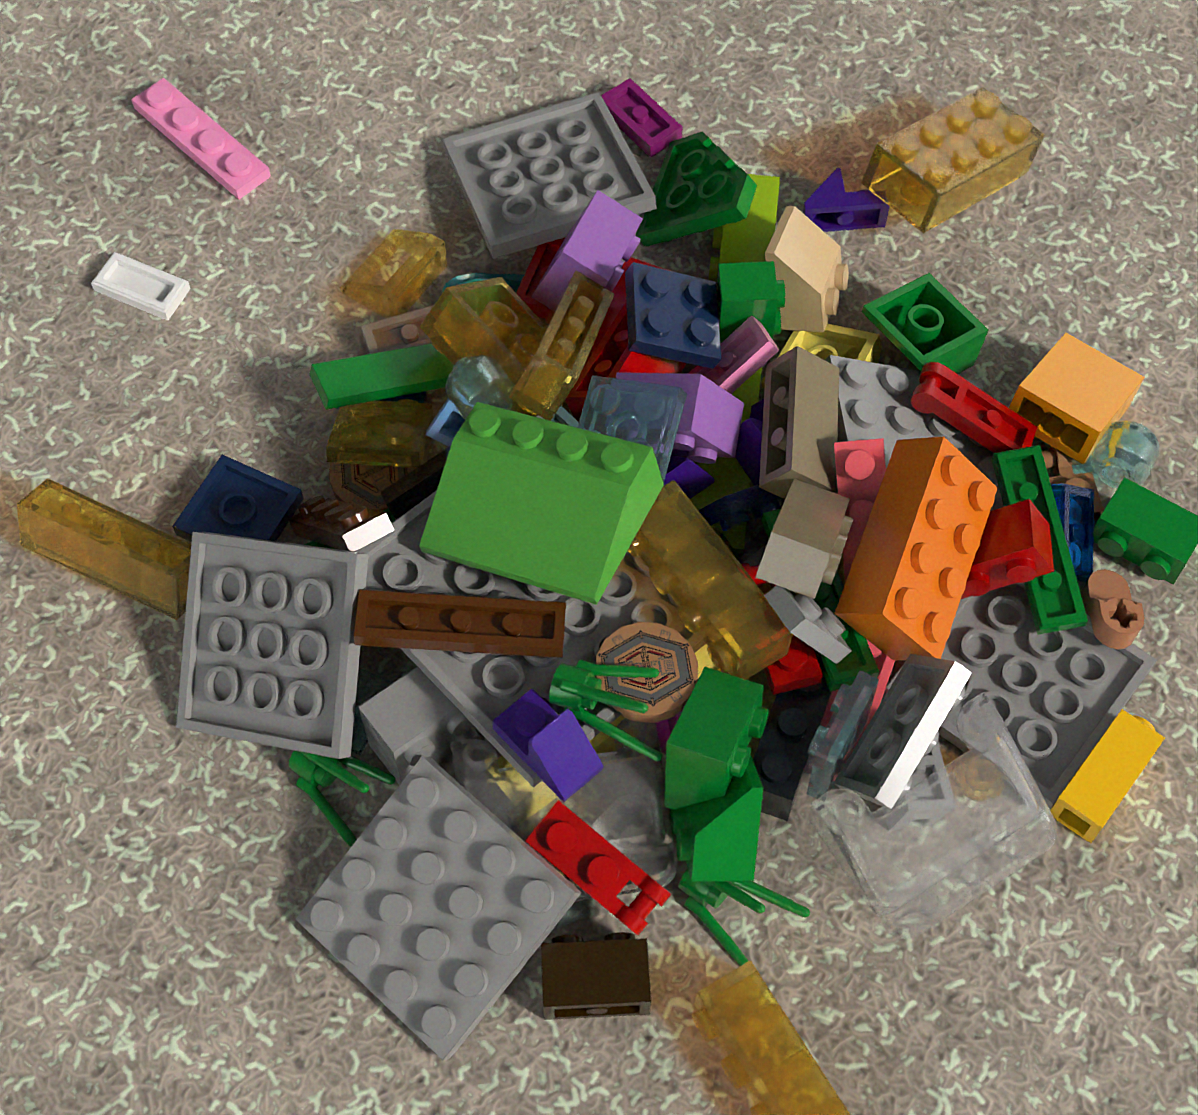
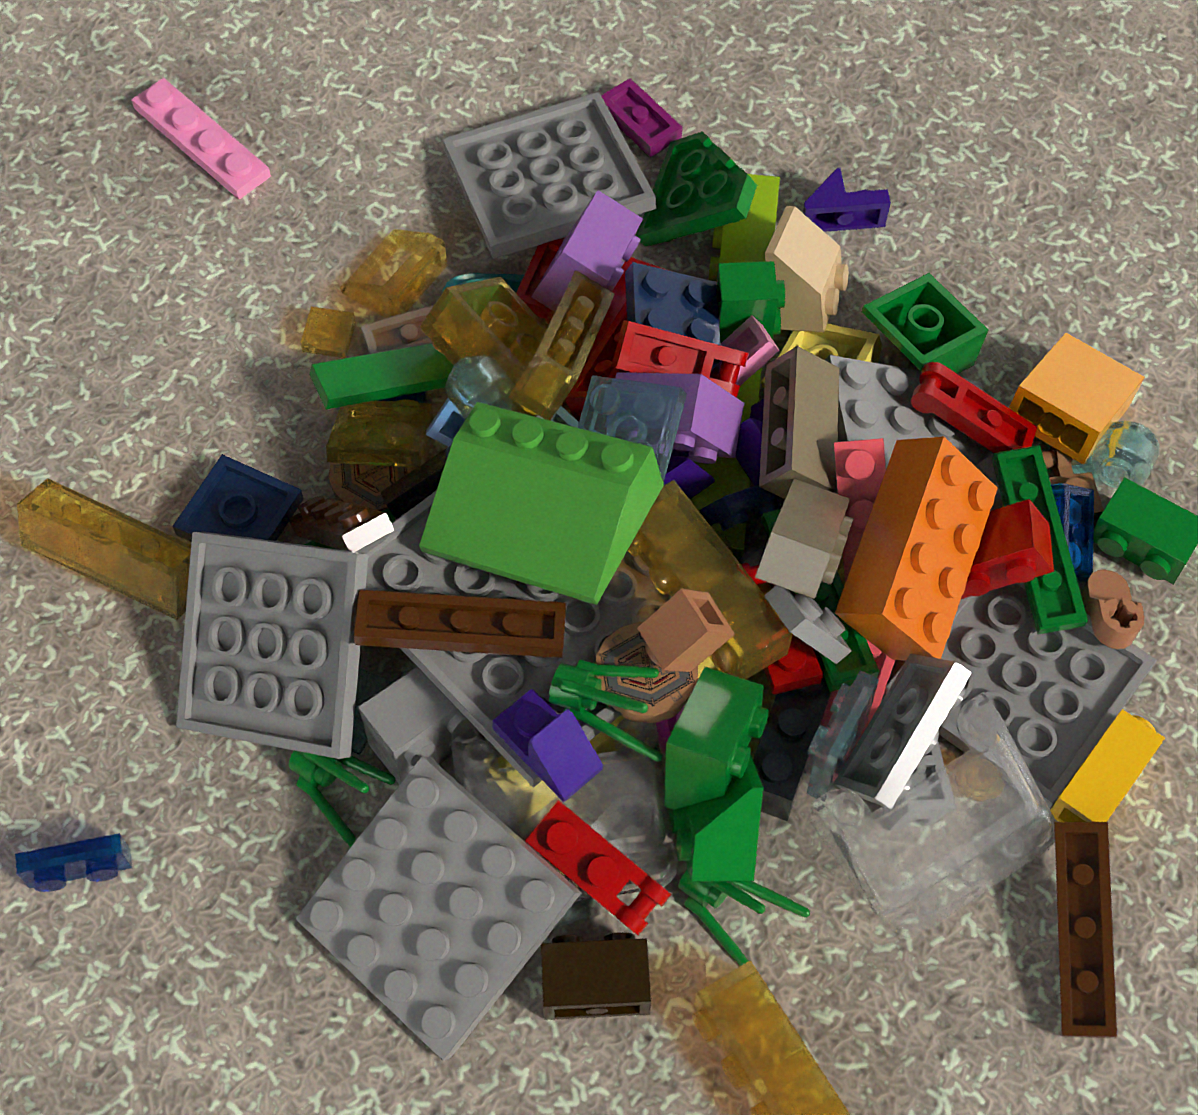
(92, 859): none -> clear blue plate
(141, 286): white tile -> none
(328, 332): none -> clear yellow plate
(660, 351): none -> red plate
(685, 631): none -> nougat brick
(952, 159): clear yellow brick -> none
(1085, 930): none -> reddish brown plate

